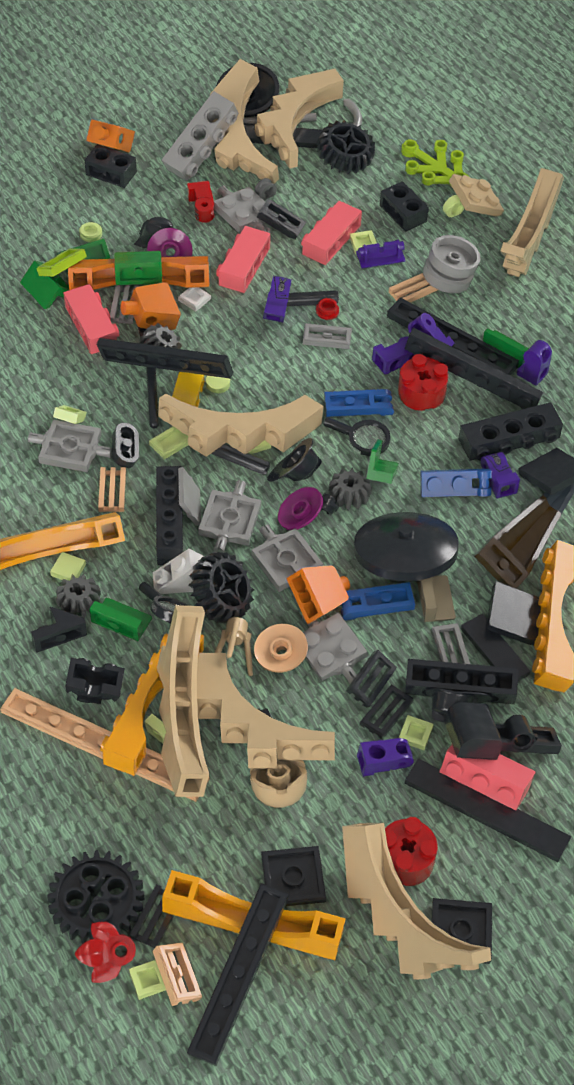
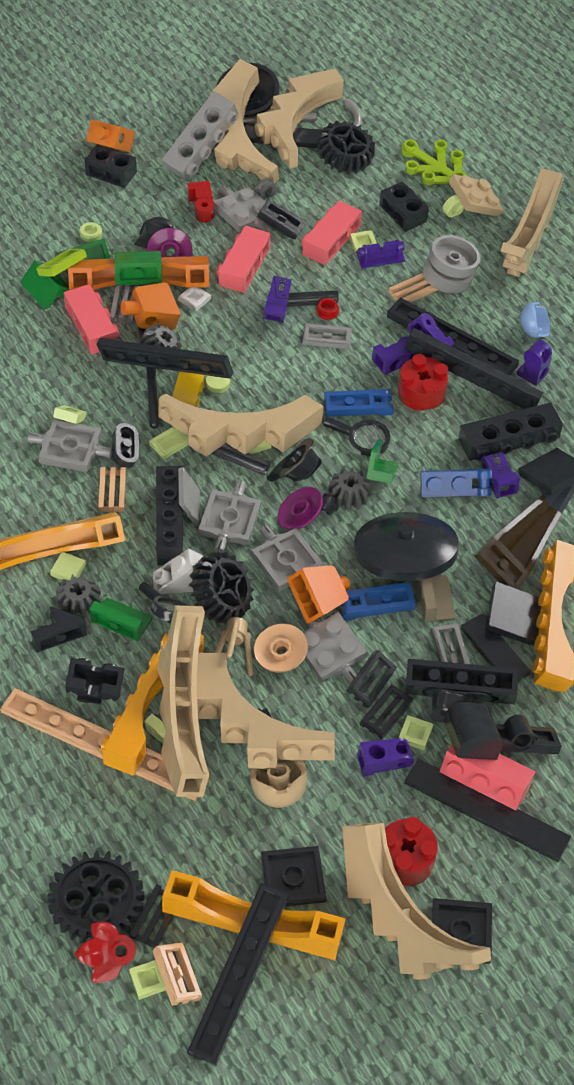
(505, 344): green panel -> none
(535, 320): none -> light blue hair

